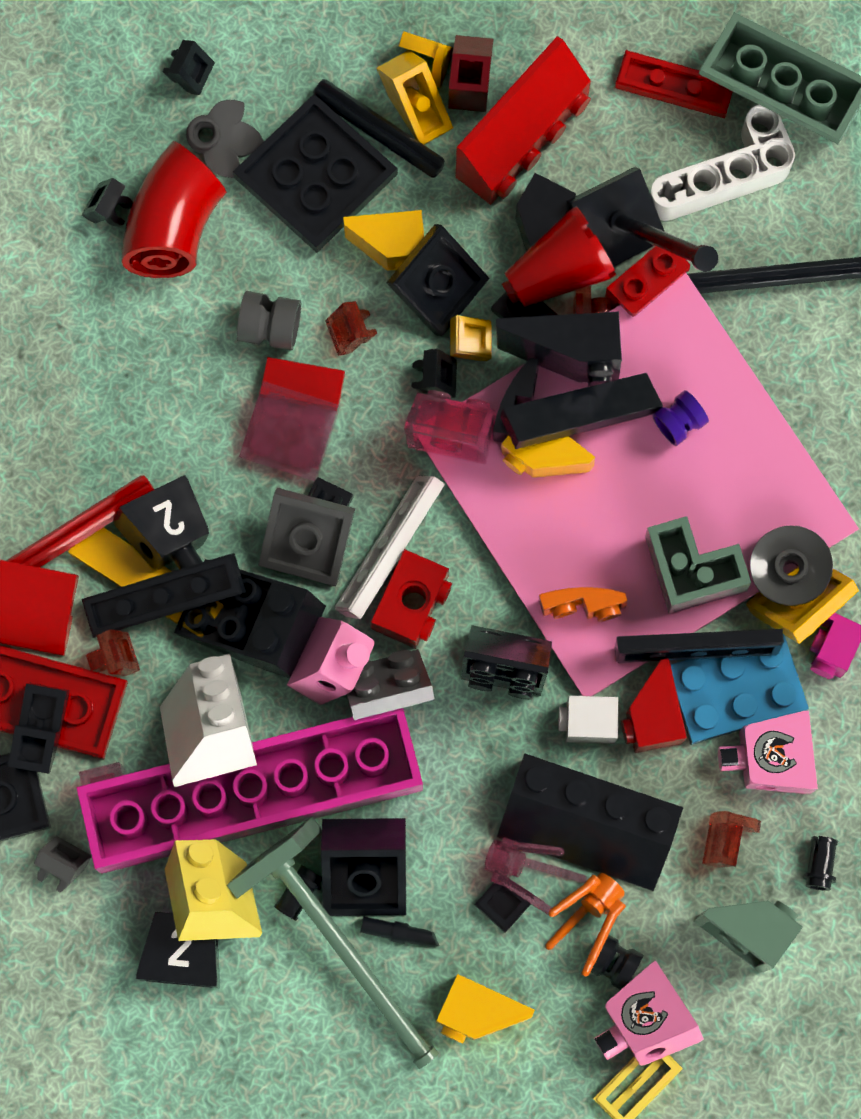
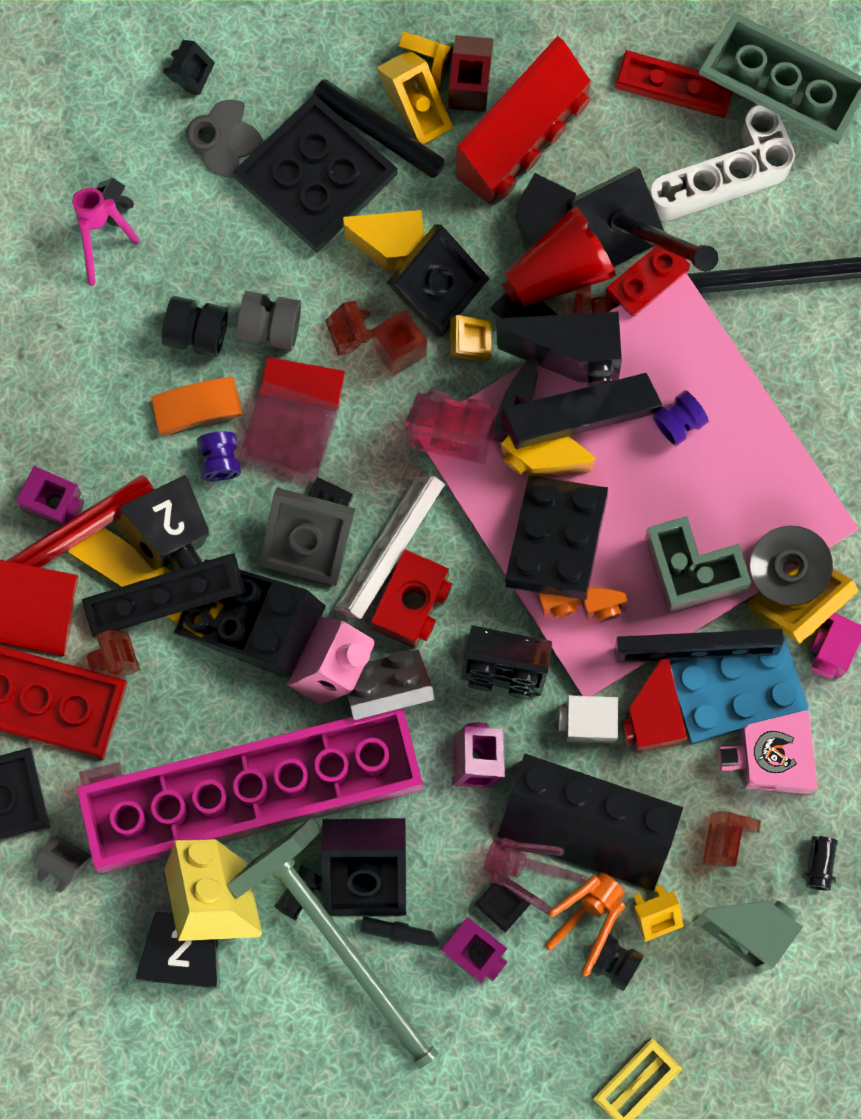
(39, 728): black slope -> none
(42, 487): none -> magenta brick
(91, 215): none -> dark pink plant
(170, 215): red brick -> none
(196, 326): none -> black wheel
(196, 404): none -> orange slope
(206, 723): white slope -> none
(218, 459): none -> dark purple wheel
(399, 342): none -> clear red brick
(438, 372): black tile -> none
(472, 935): none -> magenta brick
(478, 1011): yellow slope -> none
(489, 746): none -> magenta brick
(557, 537): none -> black plate
(648, 1019): bright pink torso -> none
(658, 914): none -> yellow tile

